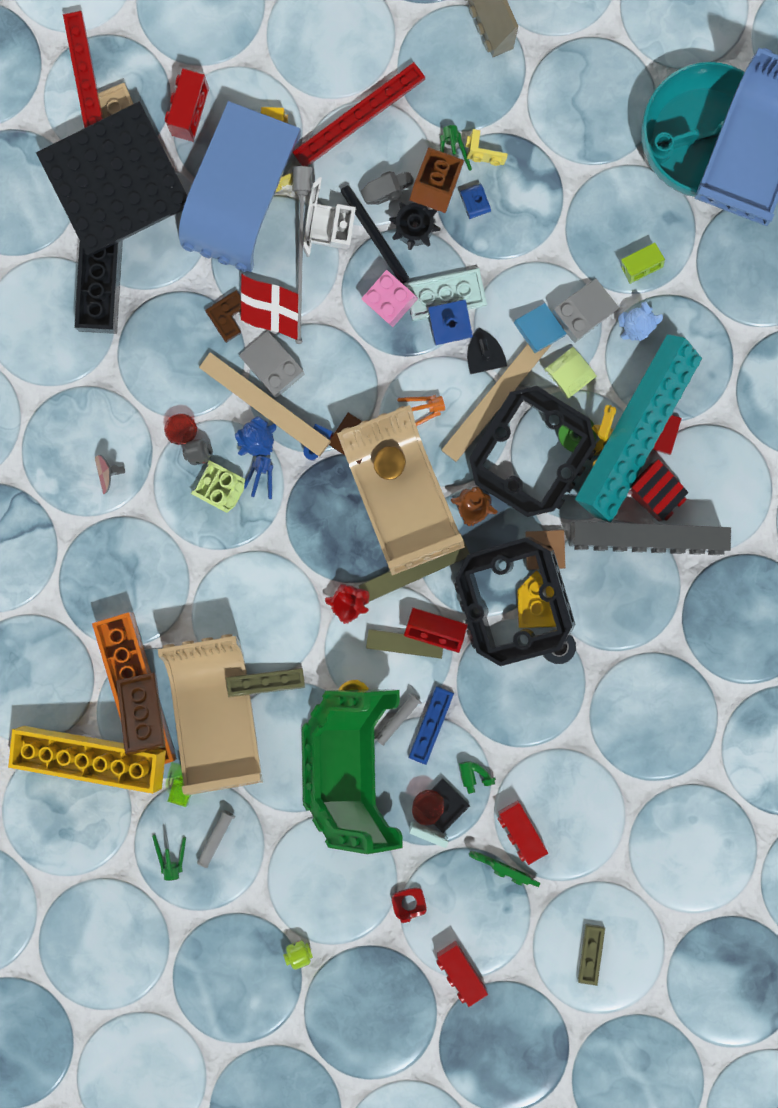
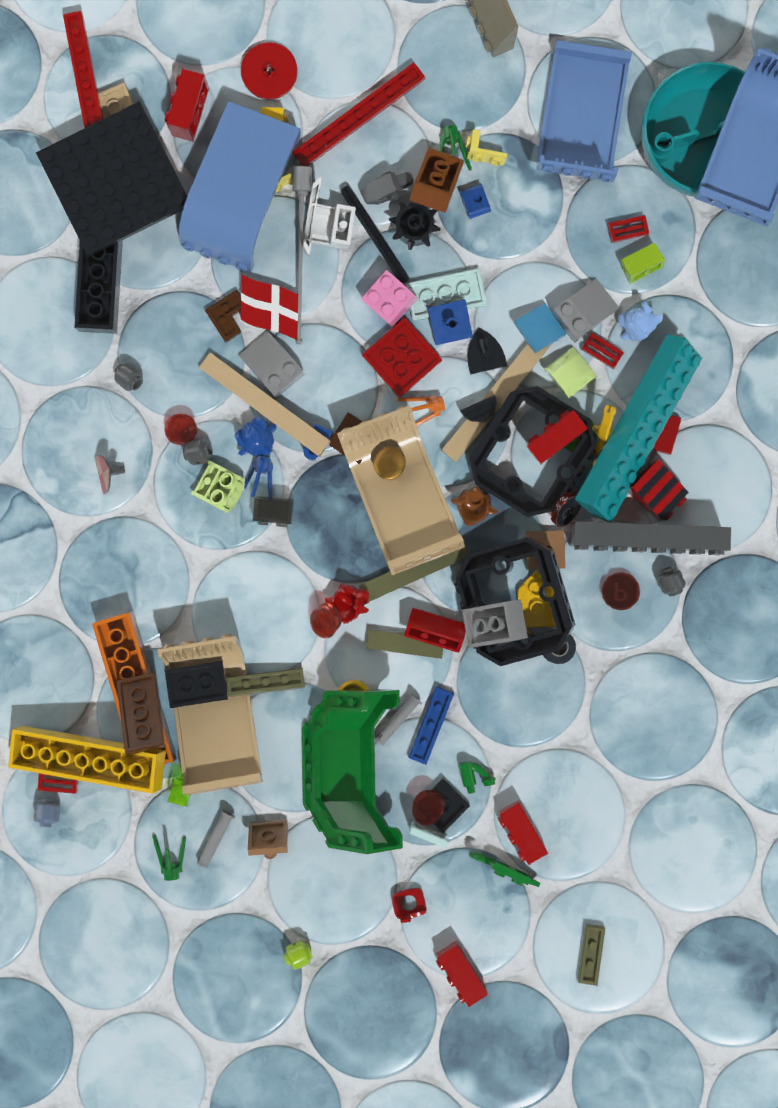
(46, 812): none -> sand blue head
(74, 790): none -> red tile
(128, 376): none -> dark grey head
(196, 684): none -> black plate
(268, 838): none -> medium nougat tile
(273, 510): none -> clear smoke brick
(283, 72): none -> red piece
(325, 620): none -> clear red piece
(402, 357): none -> red plate
(480, 411): none -> black tile
(494, 623): none -> light grey slope
(556, 436): none -> red brick
(566, 509): none -> tile
(583, 111): none -> medium blue panel
(604, 343): none -> red tile
(612, 232): none -> red tile
(620, 591): none -> clear red tile
(671, 581): none -> dark grey head

